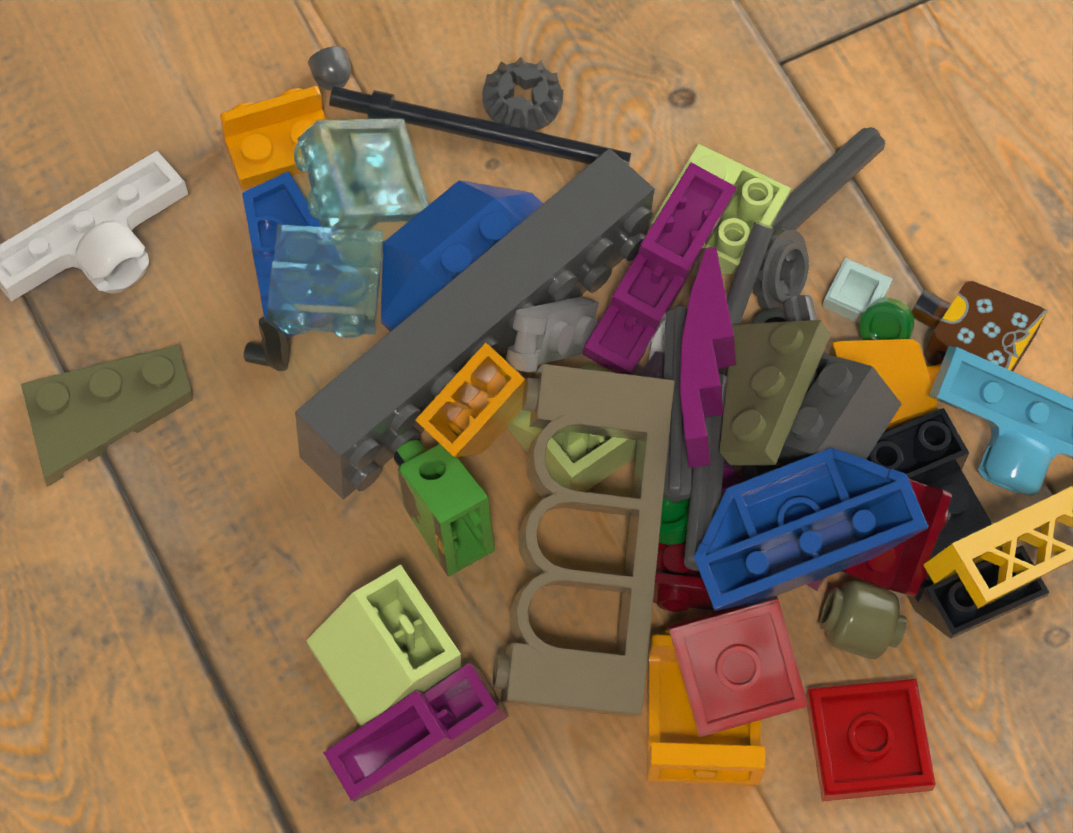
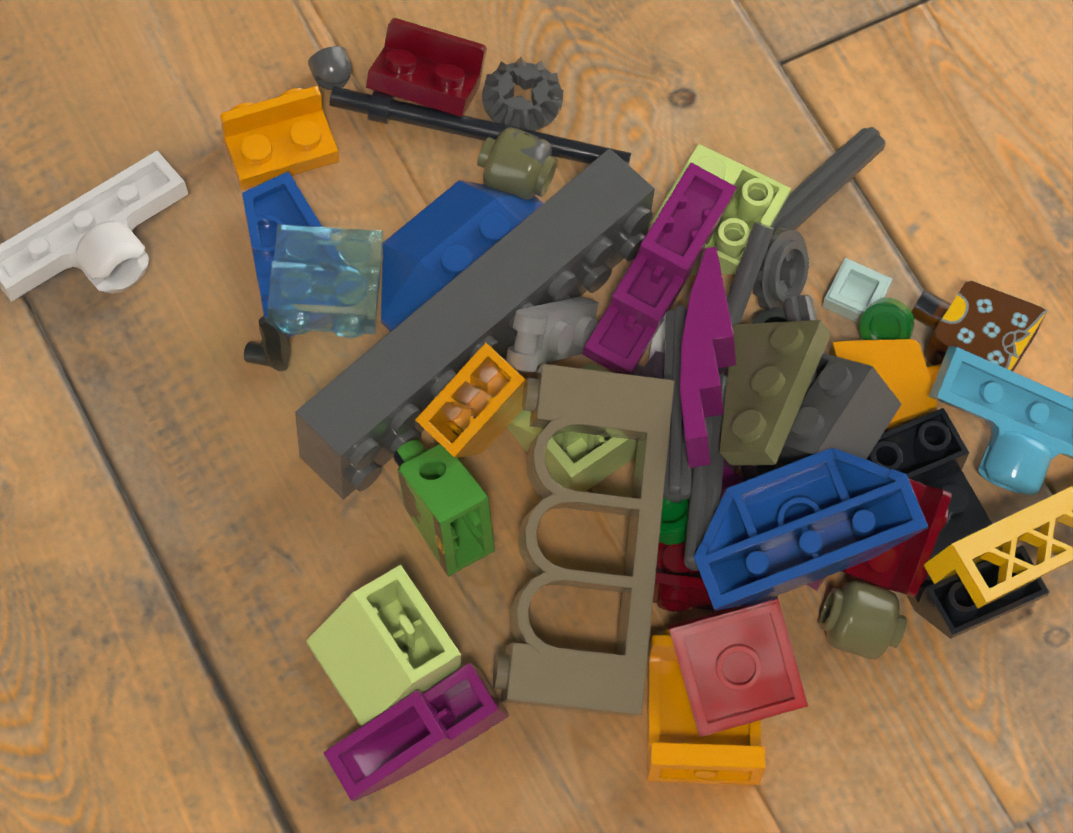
(96, 405): olive wing -> none
(360, 172): clear light blue plate -> none
(428, 67): none -> dark red bracket
(518, 163): none -> olive head
(869, 740): red tile -> none

